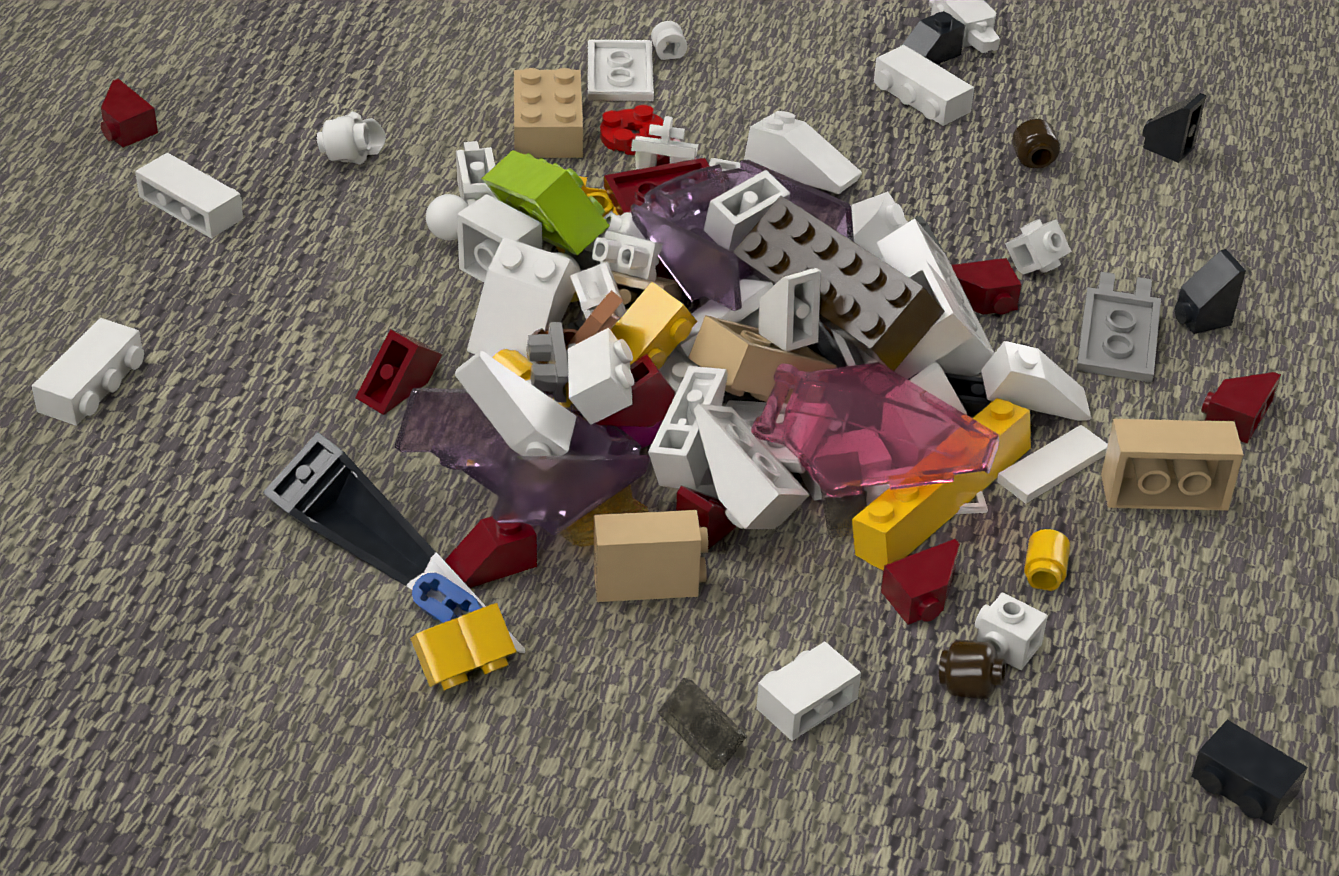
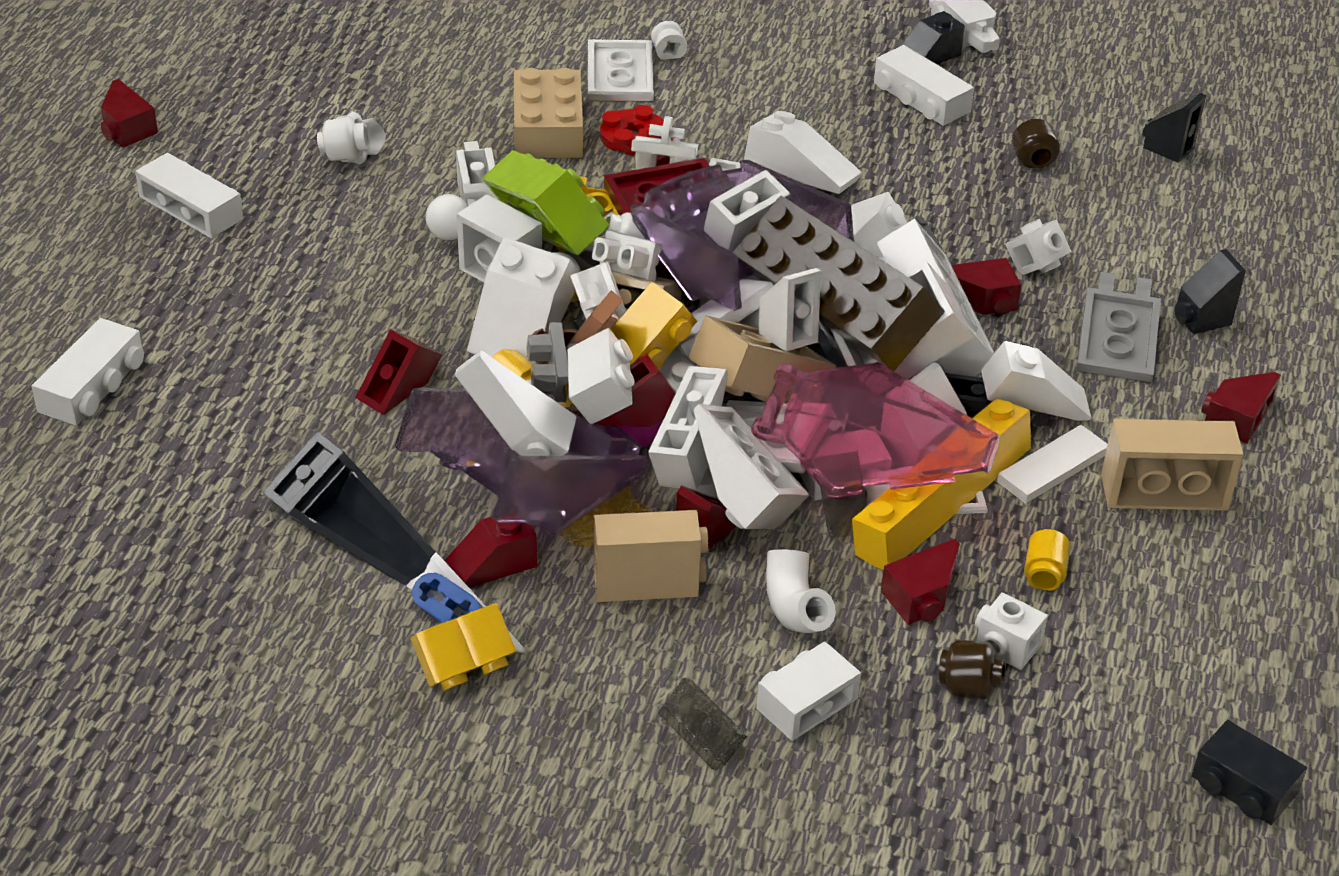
(790, 596): none -> white cylinder

